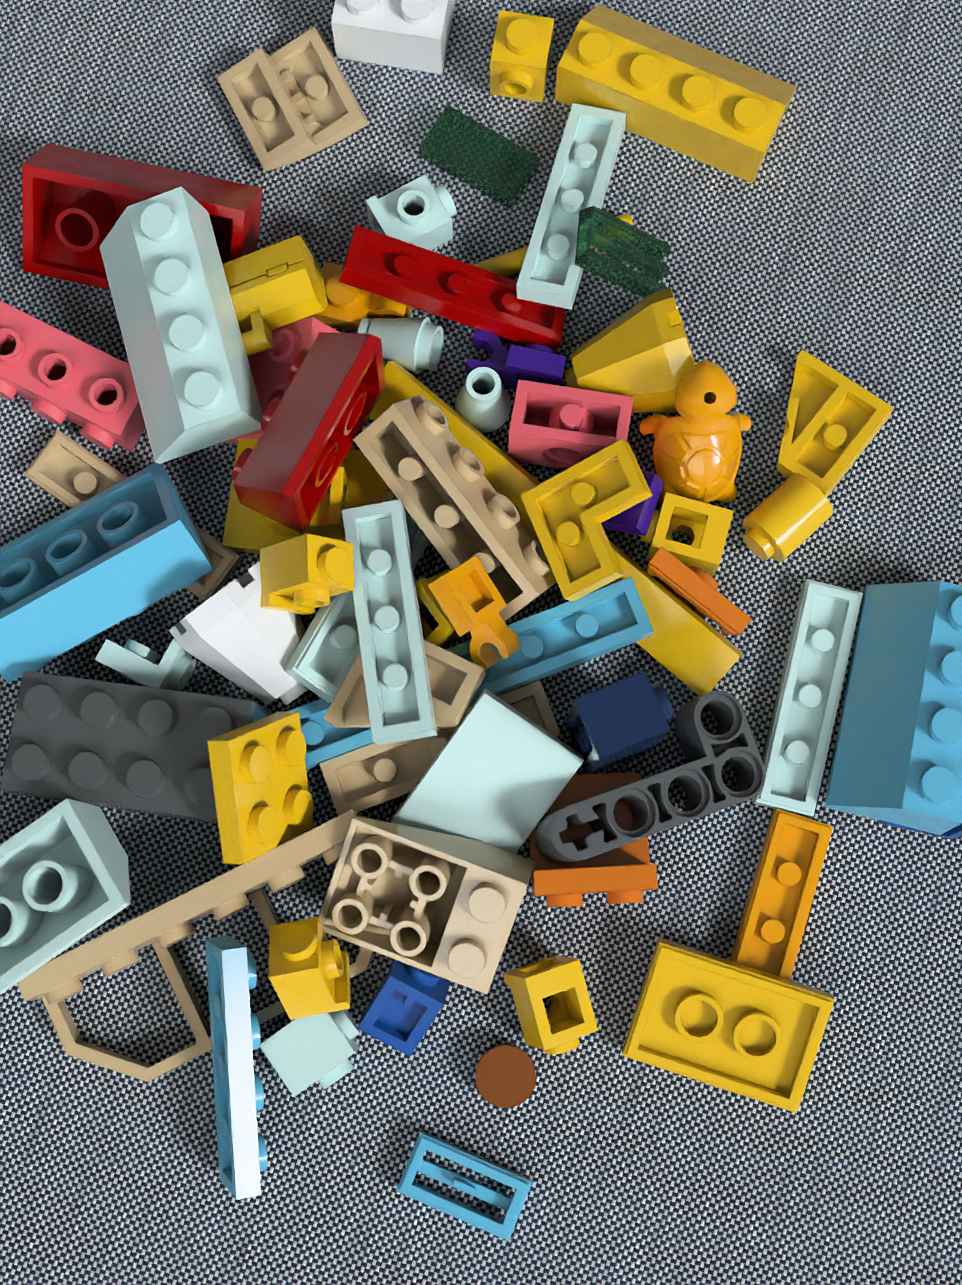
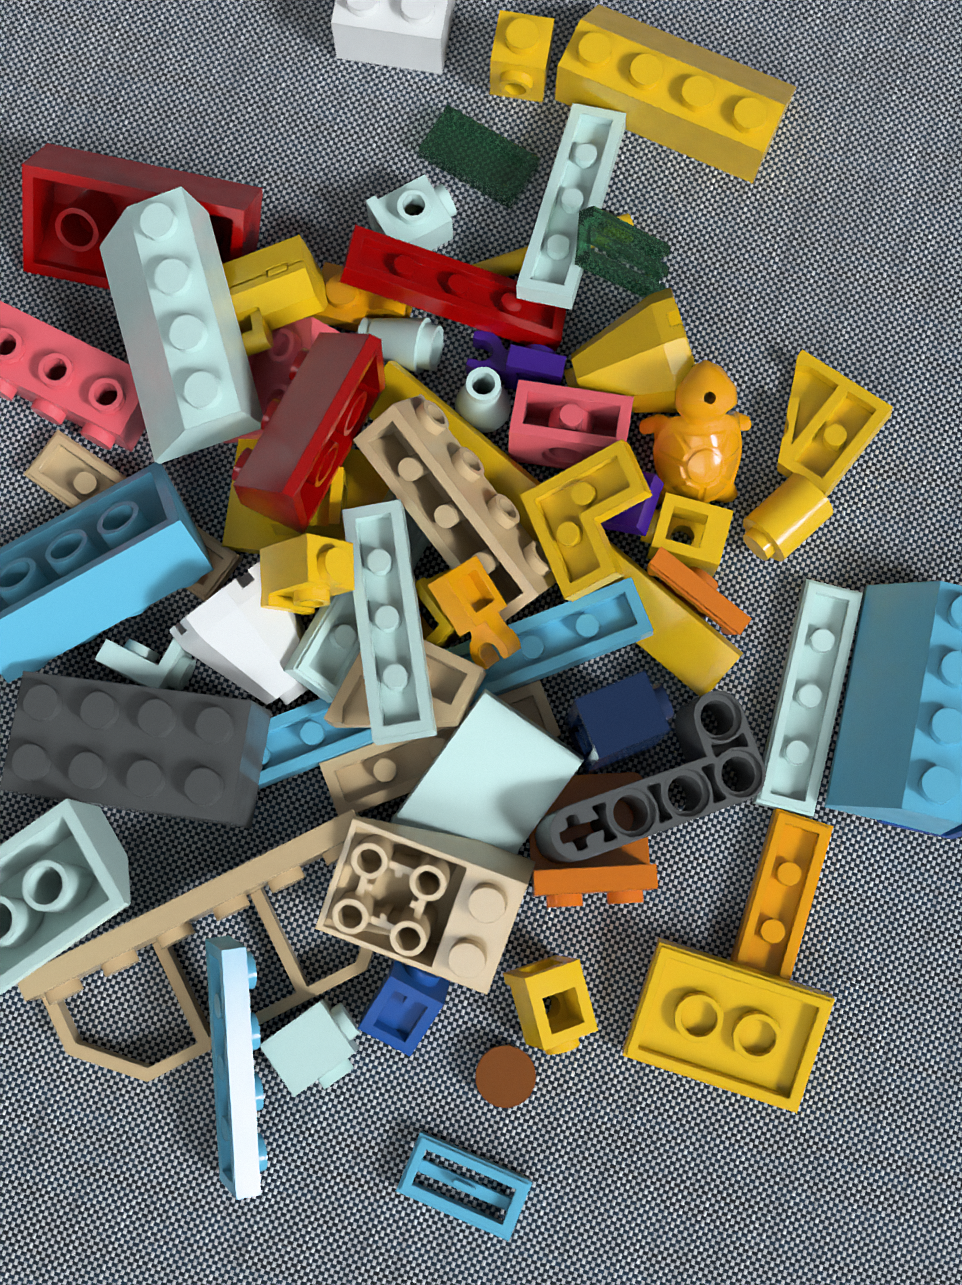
(260, 786): yellow plate -> none
(292, 100): tan slope -> none
(308, 969): yellow brick -> none

